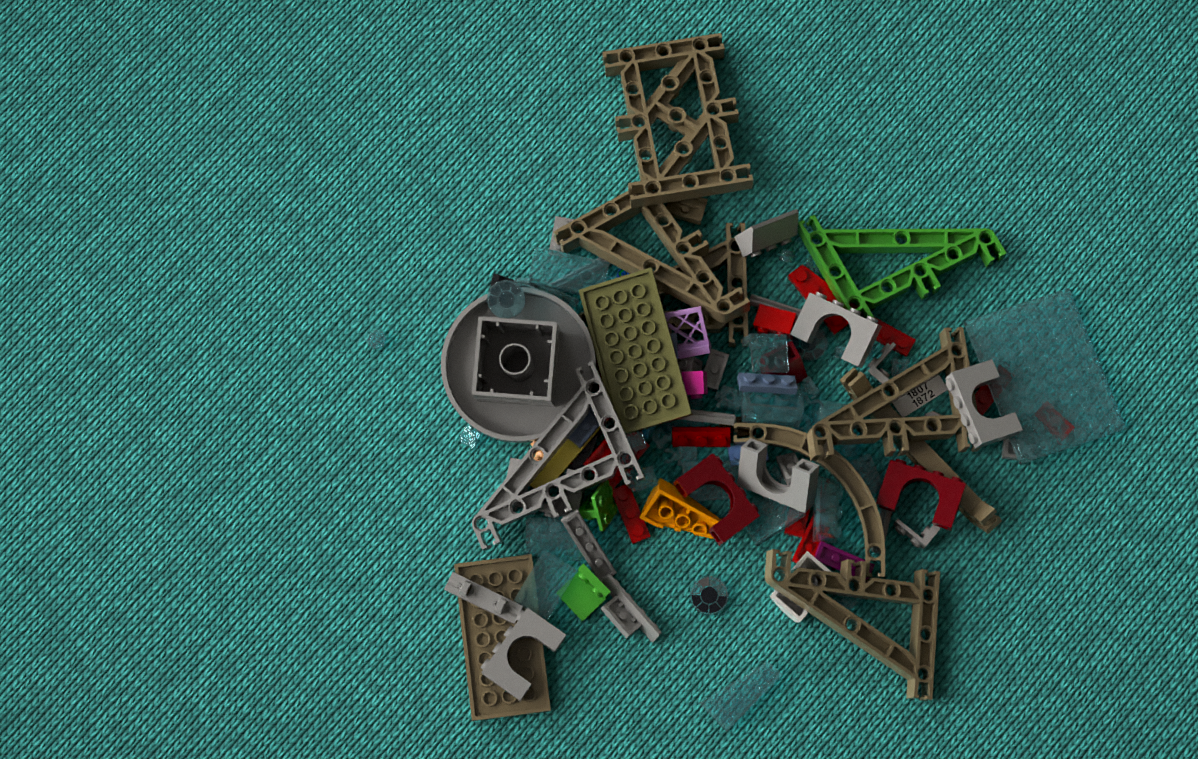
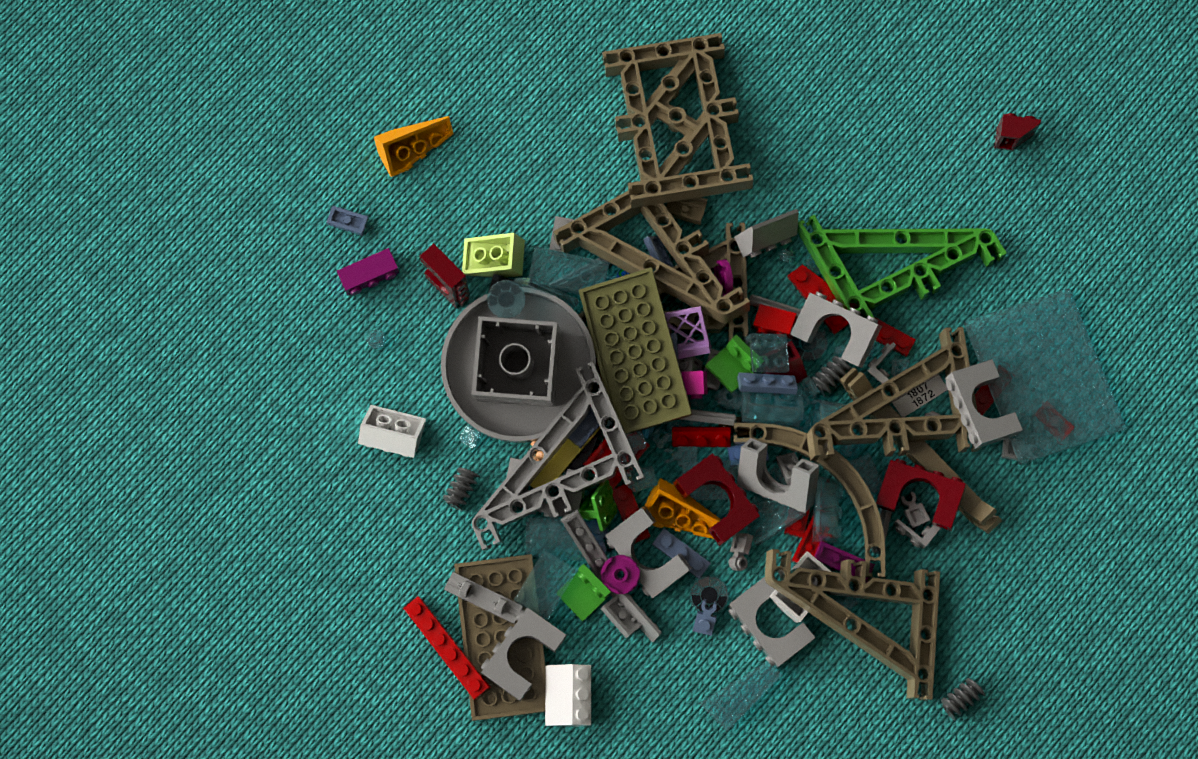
(347, 220): none -> sand blue plate
(368, 272): none -> magenta brick
(391, 431): none -> white slope
(408, 144): none -> light orange wedge
(445, 276): none -> dark red arch
(447, 648): none -> red plate
(460, 488): none -> dark grey piece
(494, 254): none -> yellowish green slope
(568, 695): none -> white slope
(599, 535): none -> sand blue plate
(610, 577): none -> magenta plate
(623, 540): none -> light grey arch
(657, 249): none -> sand blue plate
(673, 546): none -> sand blue plate
(705, 620): none -> sand blue plate
(724, 275): none -> magenta plate
(730, 361): none -> bright green bracket
(740, 545): none -> light grey plate
(776, 649): none -> light grey arch
(830, 374): none -> dark grey piece
(915, 513): none -> light grey plate
(961, 697): none -> dark grey piece
(1014, 131): none -> dark red slope

